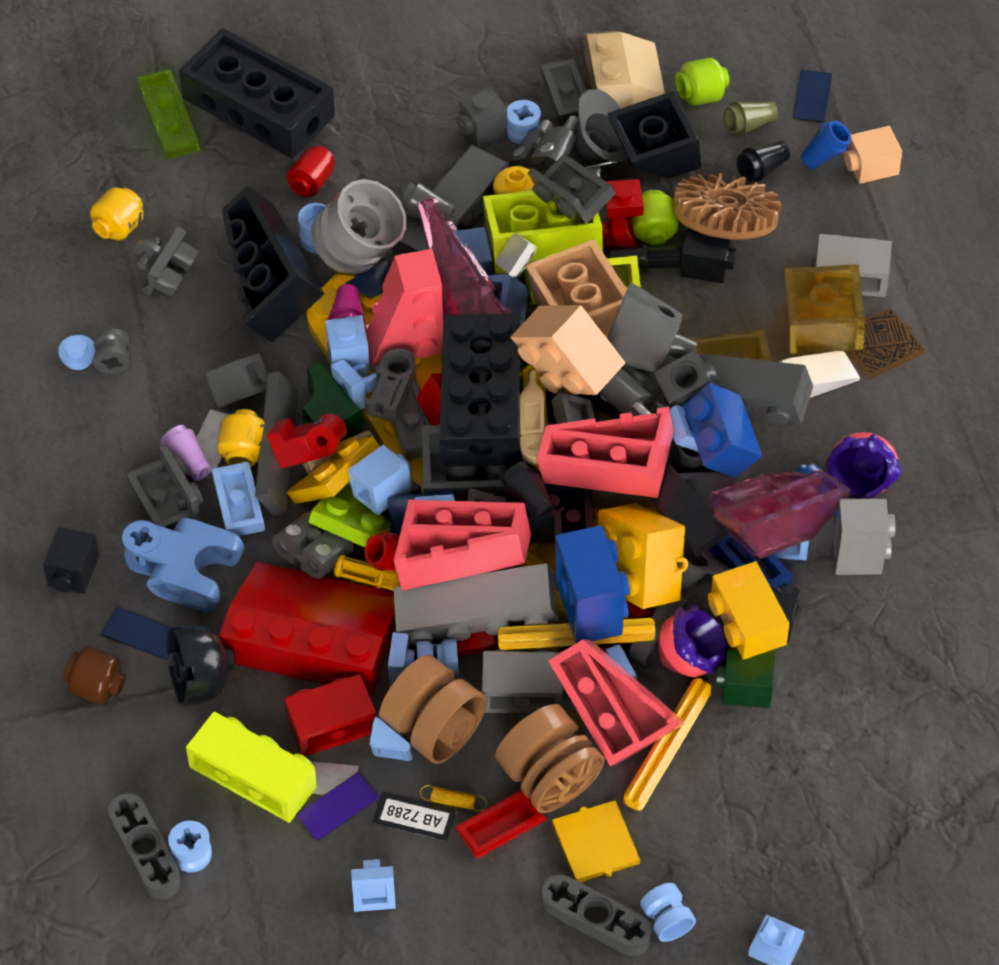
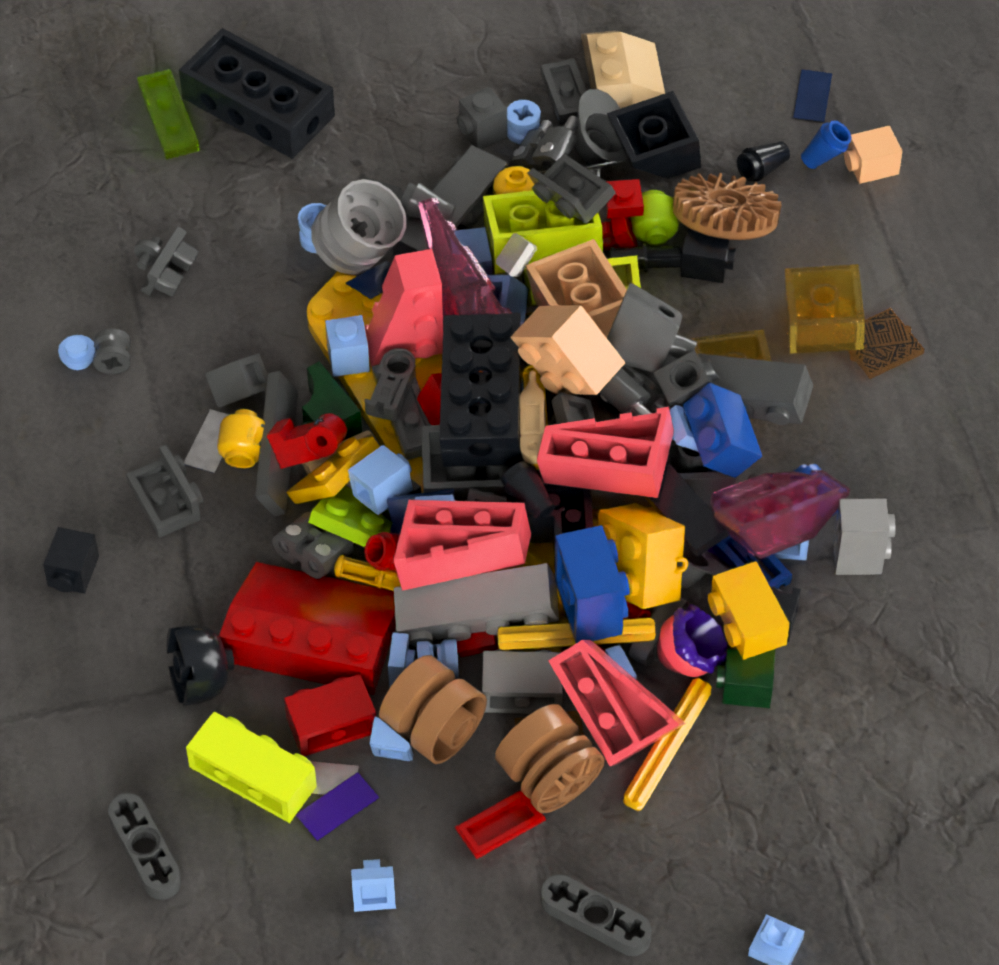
(94, 675): reddish brown head -> none
(116, 213): yellow head -> none
(138, 632): dark blue sticker -> none
(177, 556): medium blue piece -> none
(186, 445): lavender cone -> none
(190, 856): light blue wheel -> none
(237, 499): light blue plate -> none
(270, 266): black wedge -> none
(311, 171): red brick -> none
(346, 303): dark pink cone -> none
(354, 380): light blue tile -> none
(414, 816): sticker -> none
(453, 798): yellow piece -> none
(595, 841): yellow piece -> none
(667, 911): light blue wheel -> none
(701, 81): lime head -> none
(747, 116): olive cone -> none
(827, 370): white slope -> none
(864, 464): dark purple hair -> none
(870, 254): light grey brick -> none

